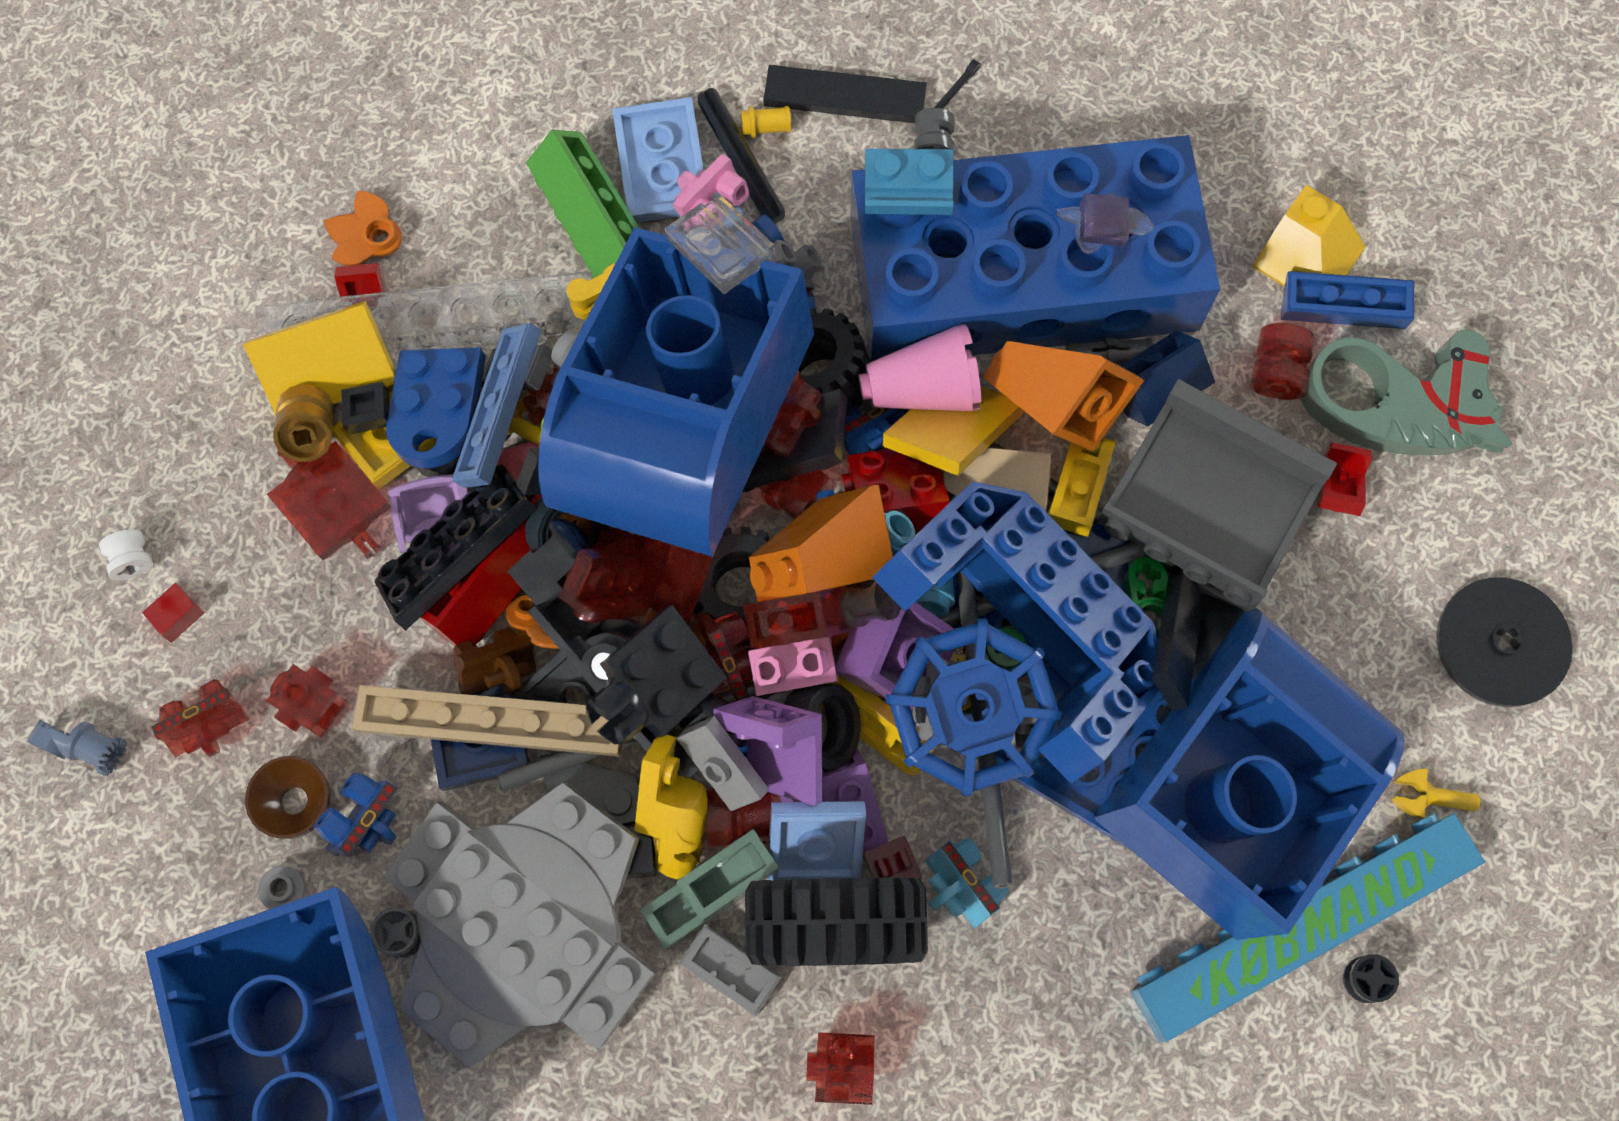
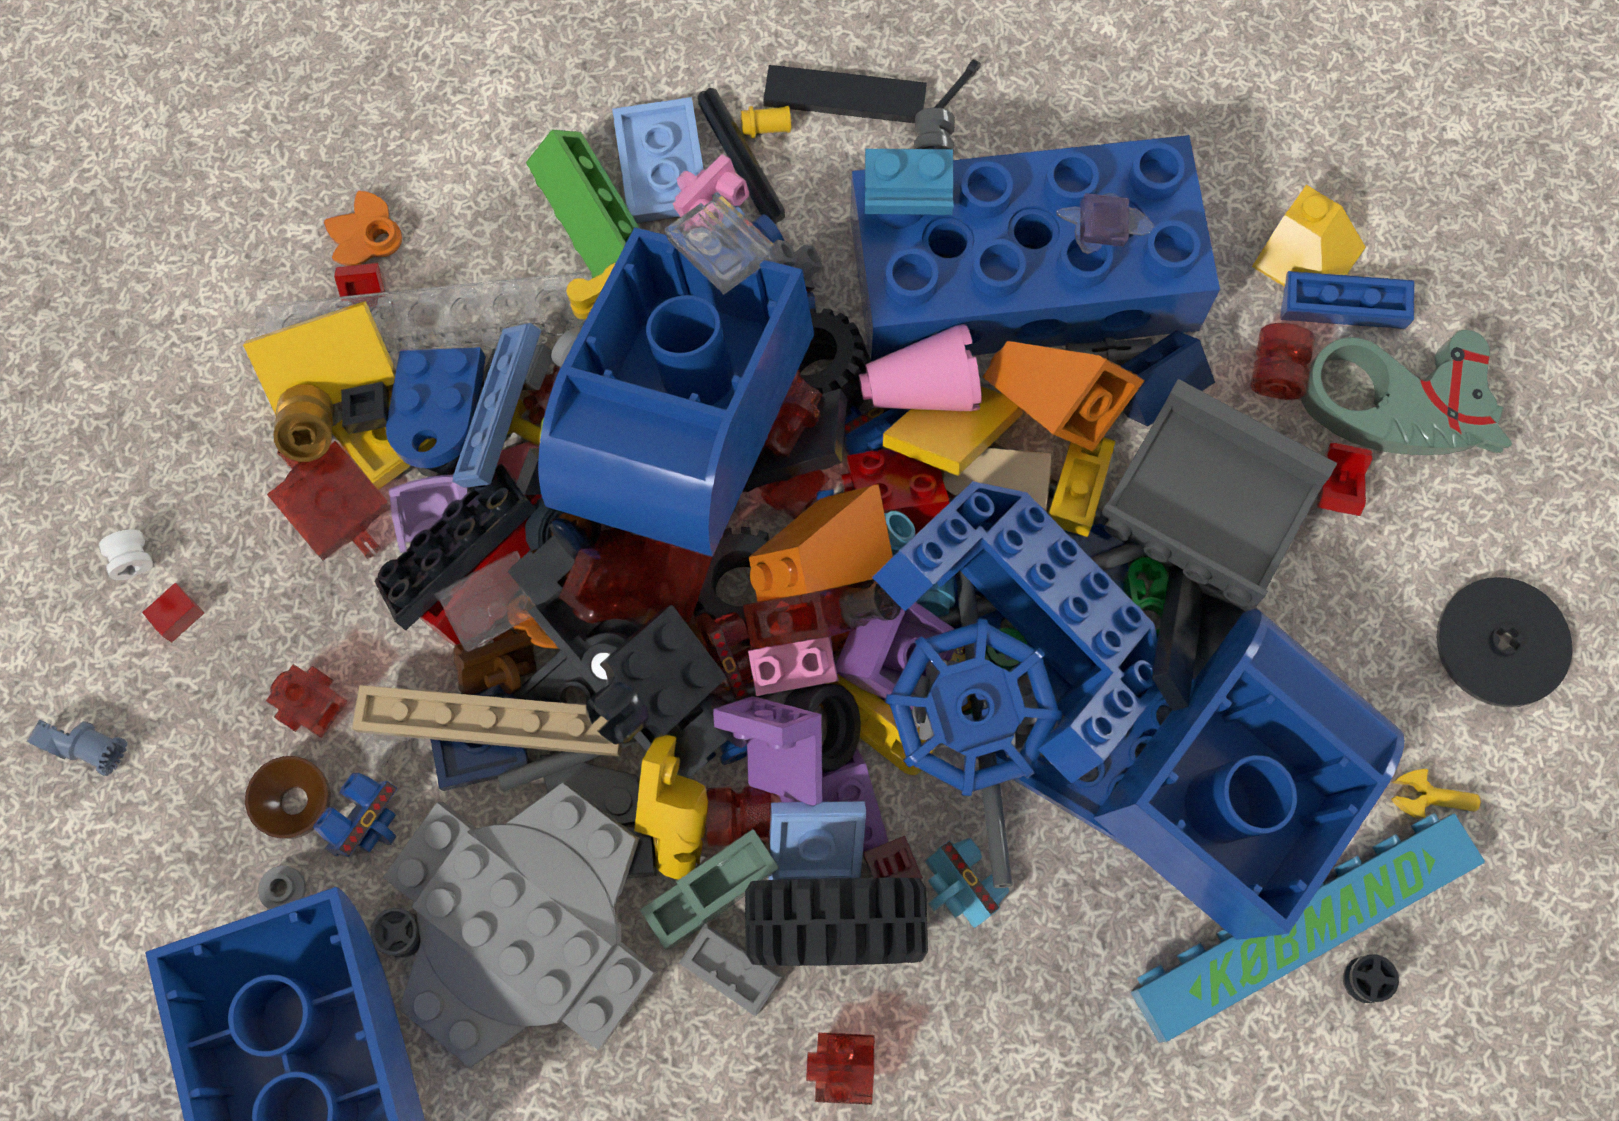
(201, 724): clear red hips -> none
(485, 603): none -> clear plate
(722, 763): light grey plate -> none

